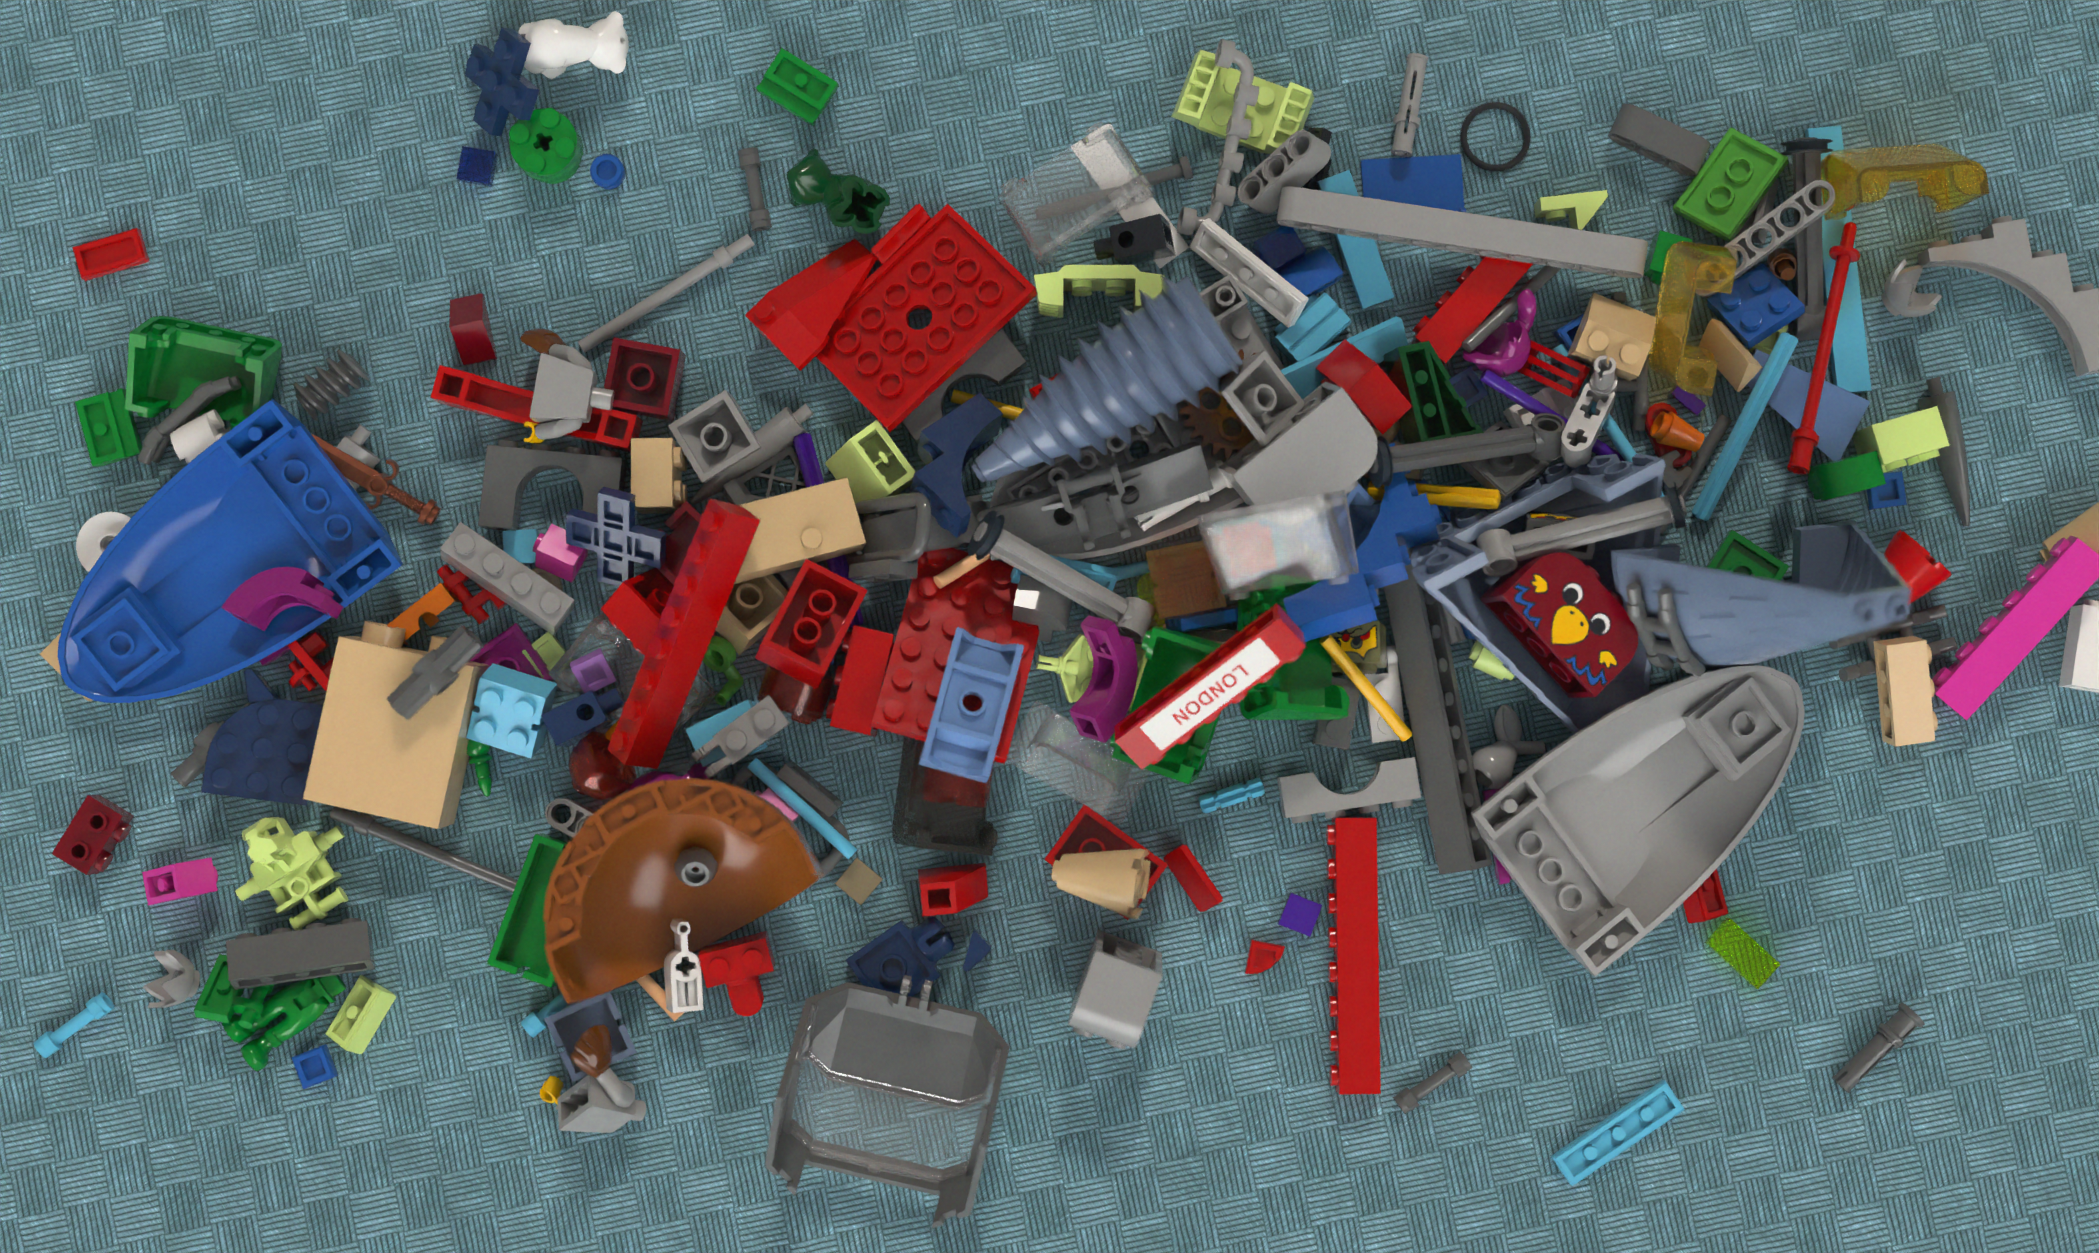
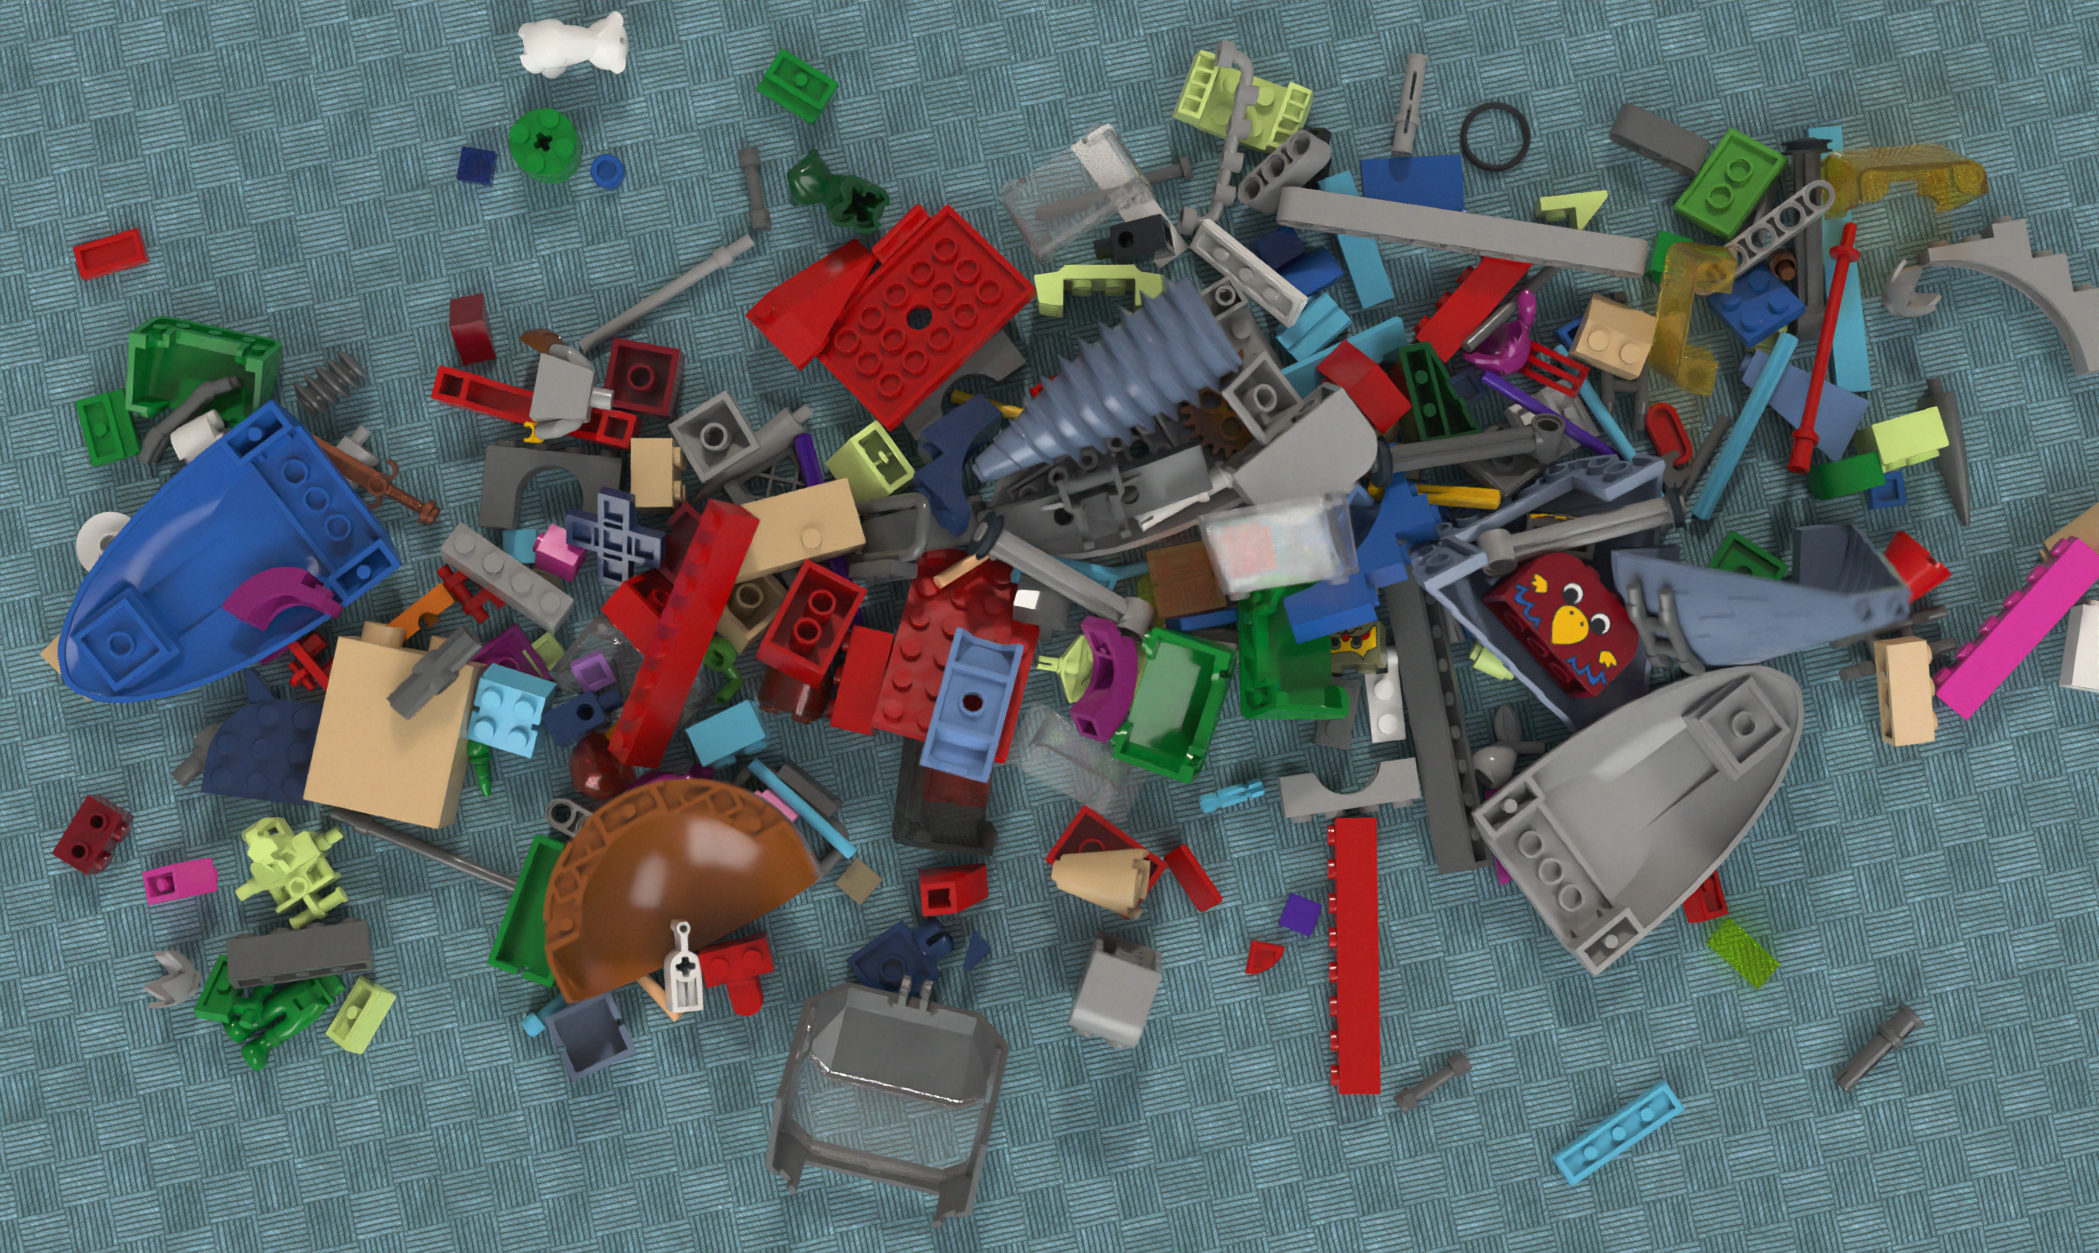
(52, 1041): medium azure bar -> none
(314, 1066): blue tile -> none
(501, 81): dark blue plate -> none
(600, 1099): light grey torso -> none
(698, 858): dark grey plate -> none
(744, 735): light grey hinge -> none
(1210, 687): red brick -> none
(1365, 687): yellow bar -> none
(1585, 431): light grey beam -> none
(1676, 432): orange cone -> none
(1688, 400): dark purple tile -> none
(1732, 356): tan slope -> none

